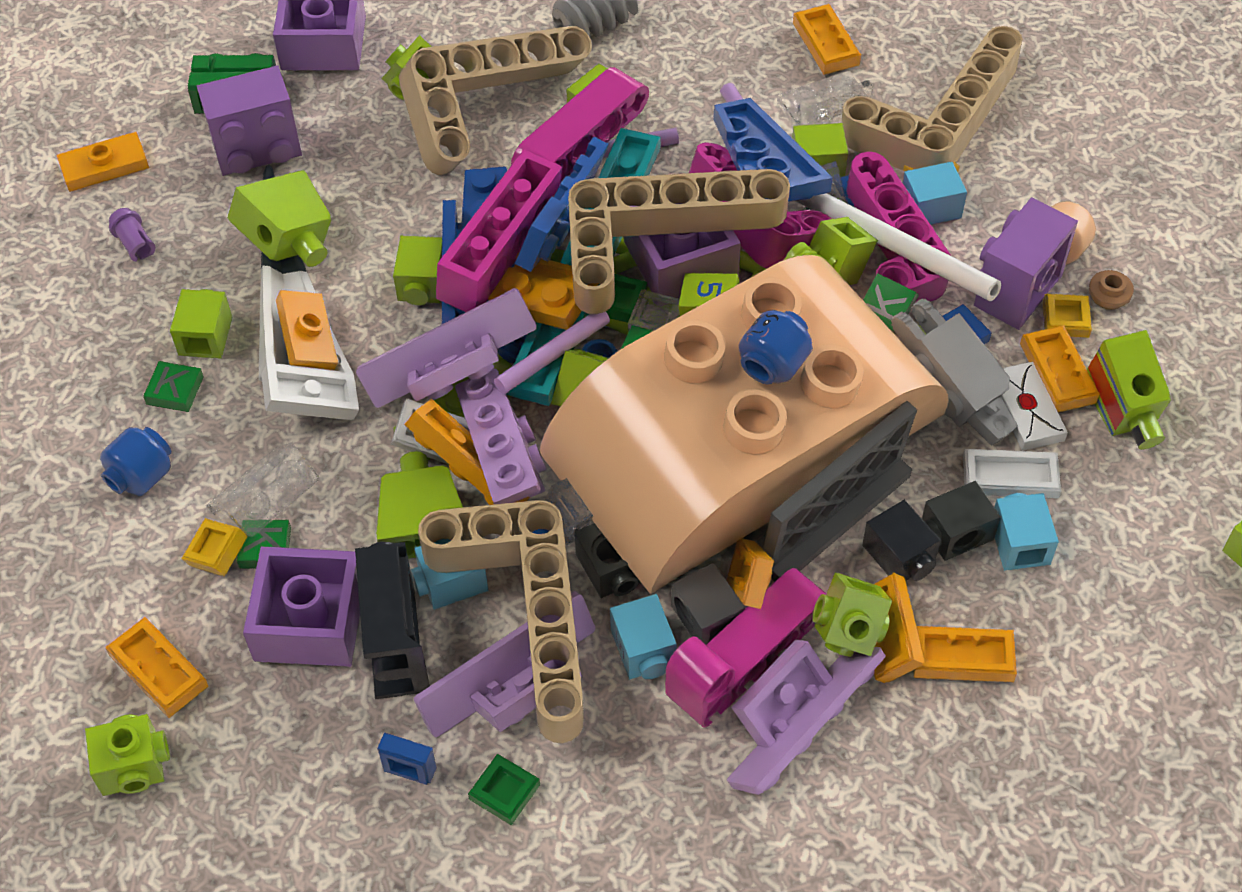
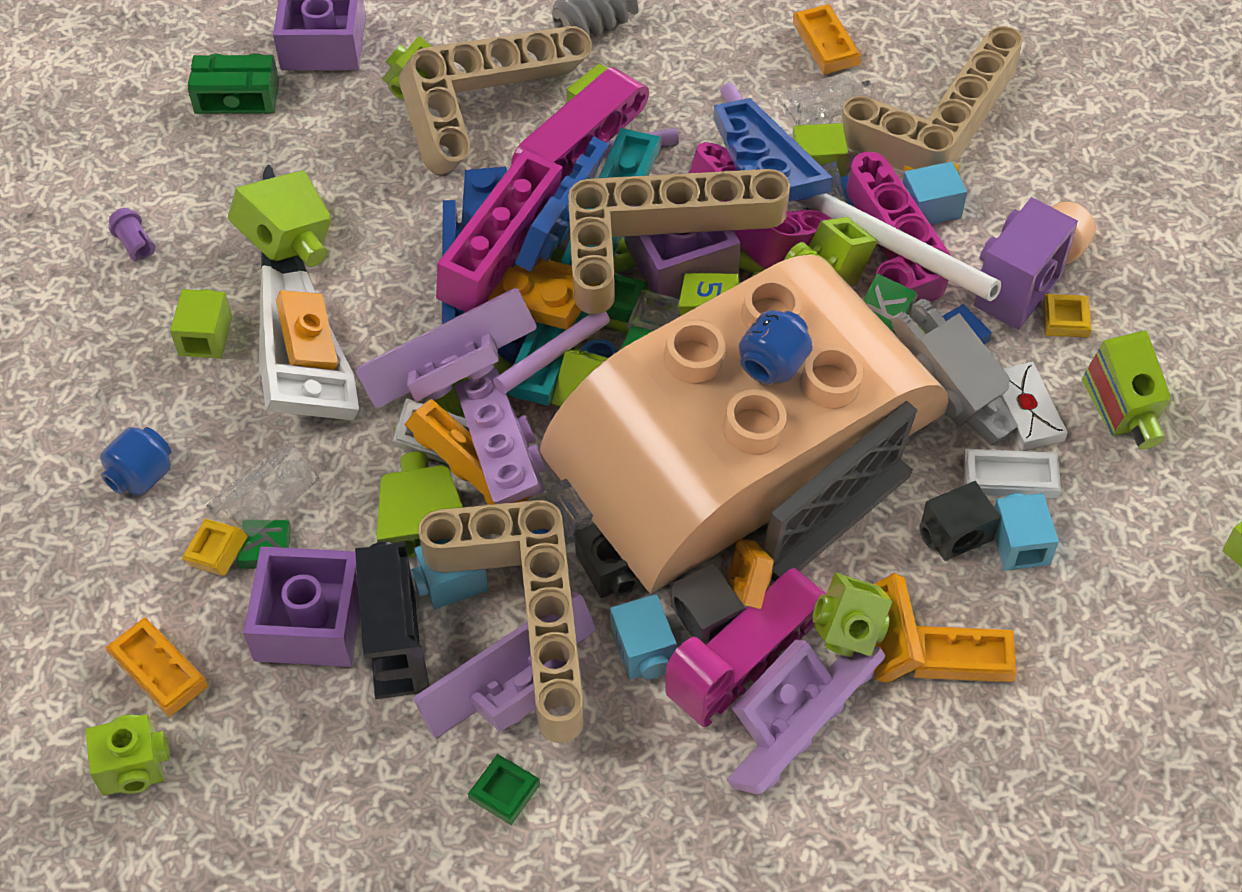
(102, 161): light orange plate -> none
(173, 386): green tile -> none
(250, 120): medium lavender brick -> none
(407, 758): blue tile -> none
(417, 269): lime brick -> none
(902, 542): black brick -> none
(1060, 368): light orange plate -> none
(1110, 297): medium nougat plate -> none

